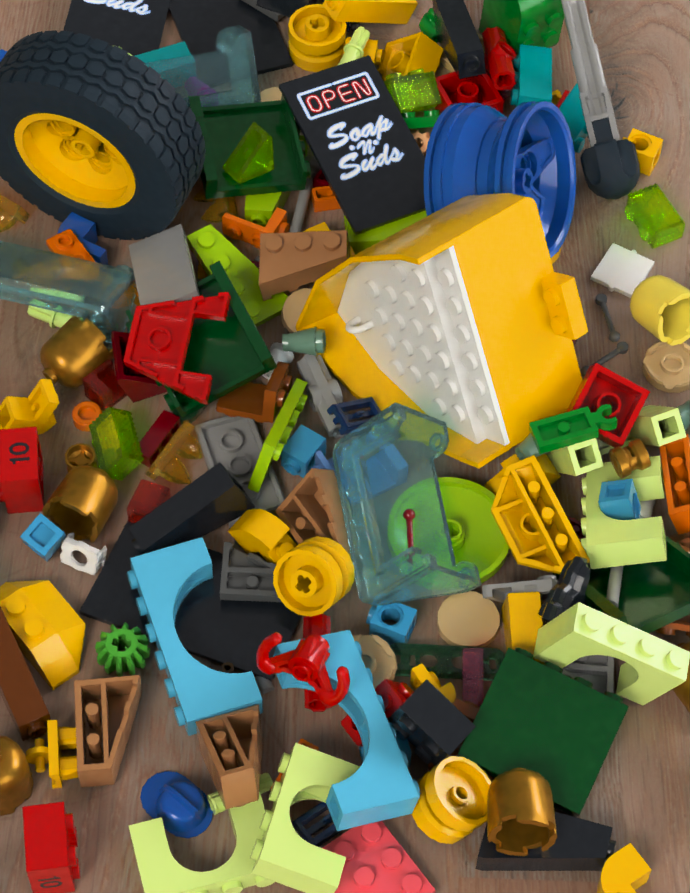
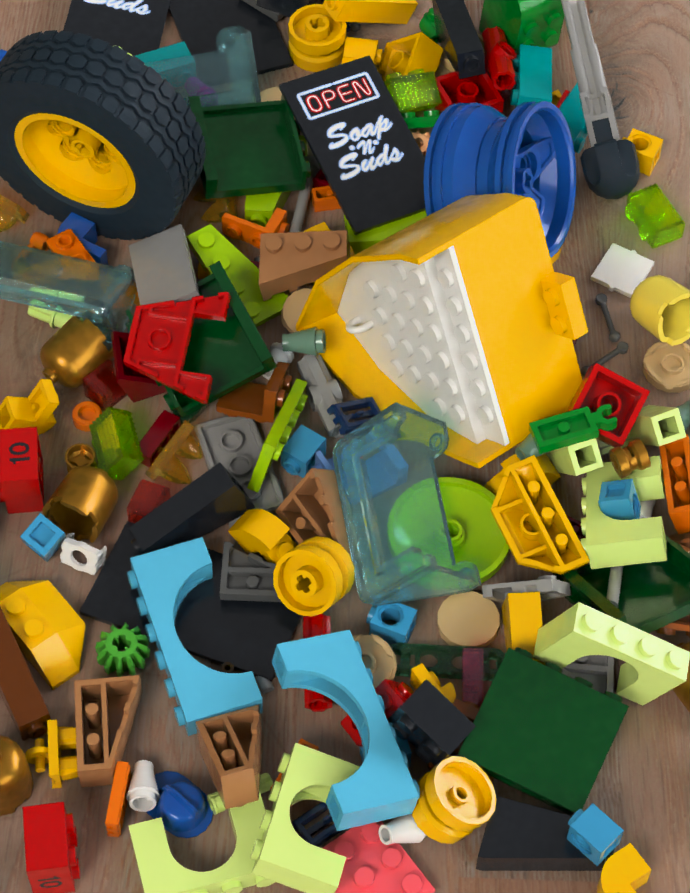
(38, 241): none -> orange hand
(118, 801): none -> orange tile
(143, 789): none -> white cone
(251, 156): clear neon green slope -> none
(306, 665): red piece -> none
(354, 49): yellowish green axle -> none
(401, 830): none -> white cone
(409, 515): dark red hinge -> none
(520, 812): pearl gold cylinder -> none
(568, 590): black rock -> none
(594, 833): none -> dark azure brick

